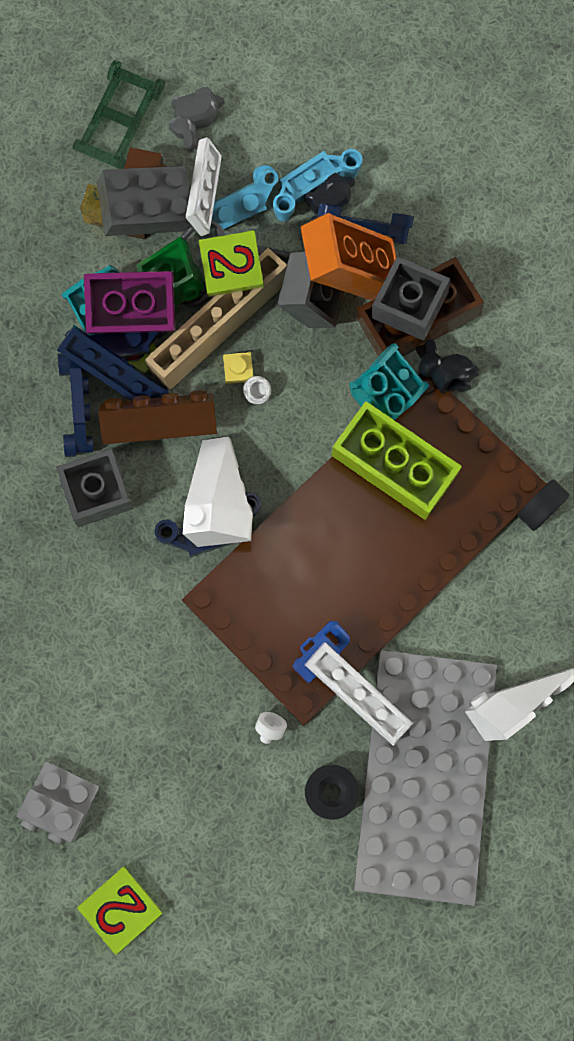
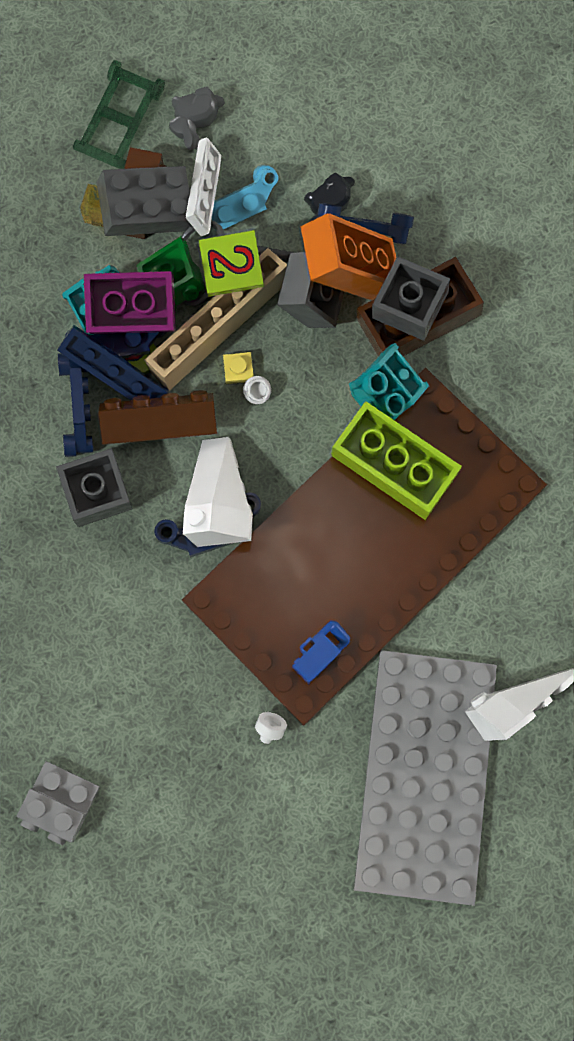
(119, 910): lime tile -> none
(310, 177): medium azure plate -> none
(348, 788): black tyre -> none
(358, 693): white tile -> none
(447, 372): black animal -> none
(543, 505): black tyre -> none

